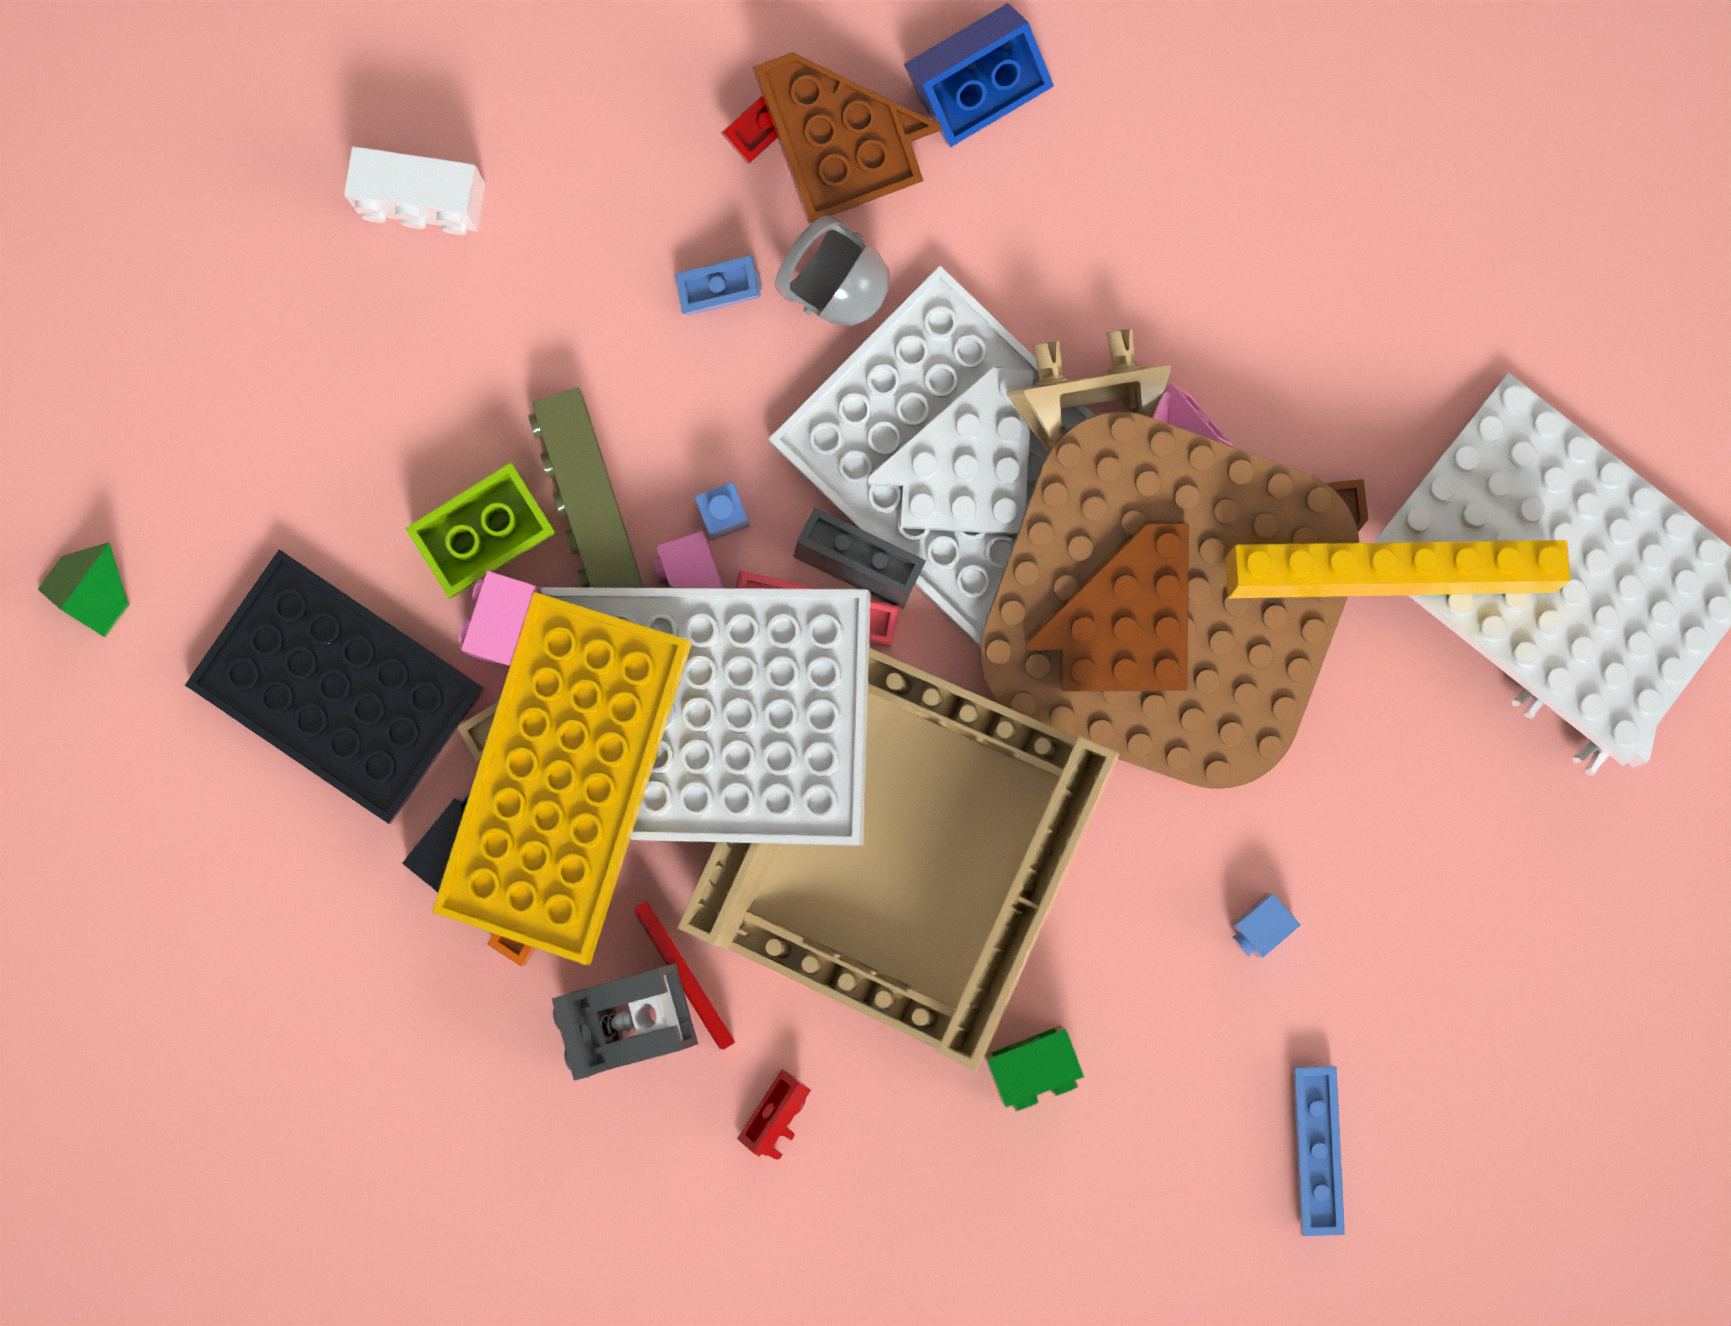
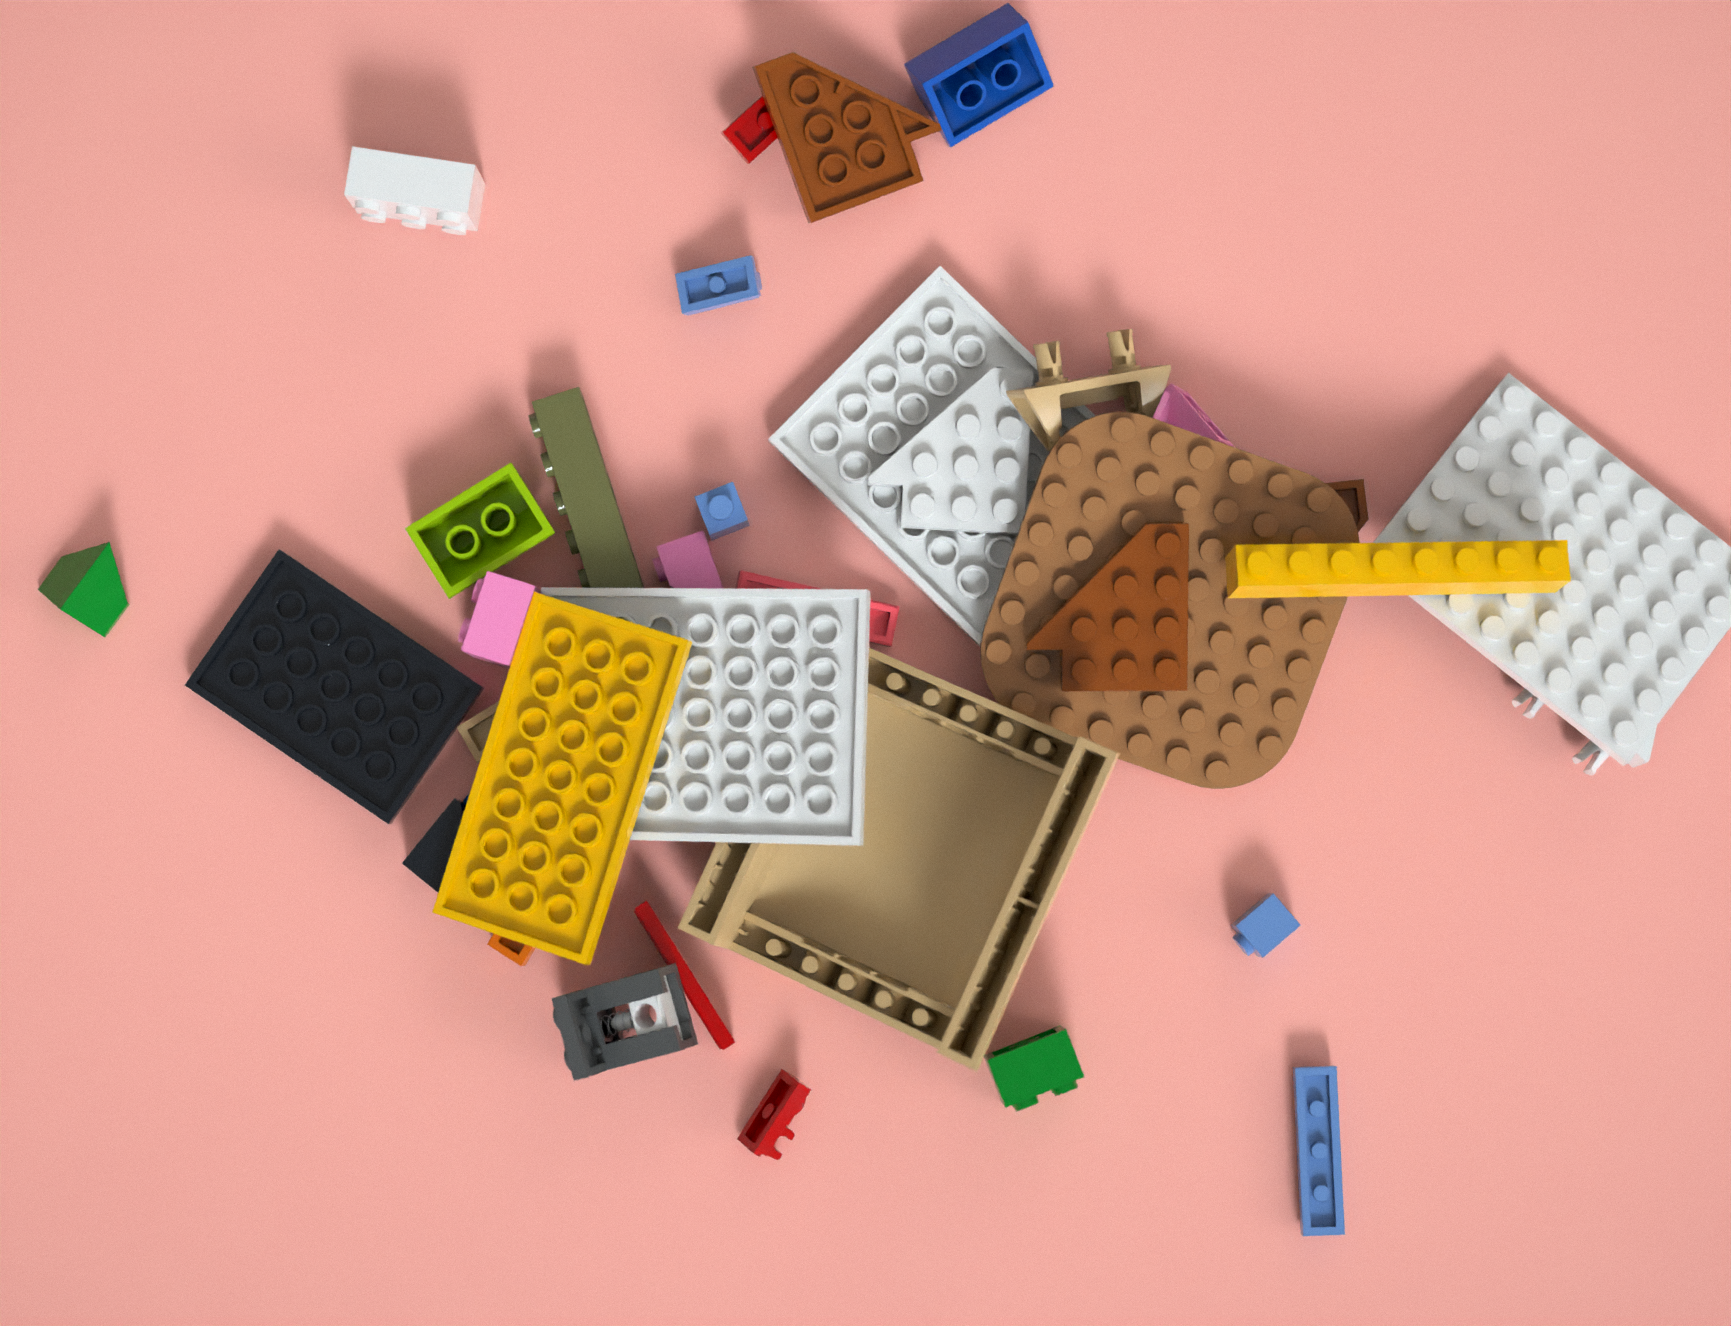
(843, 279): light grey piece -> none
(858, 558): dark grey panel -> none

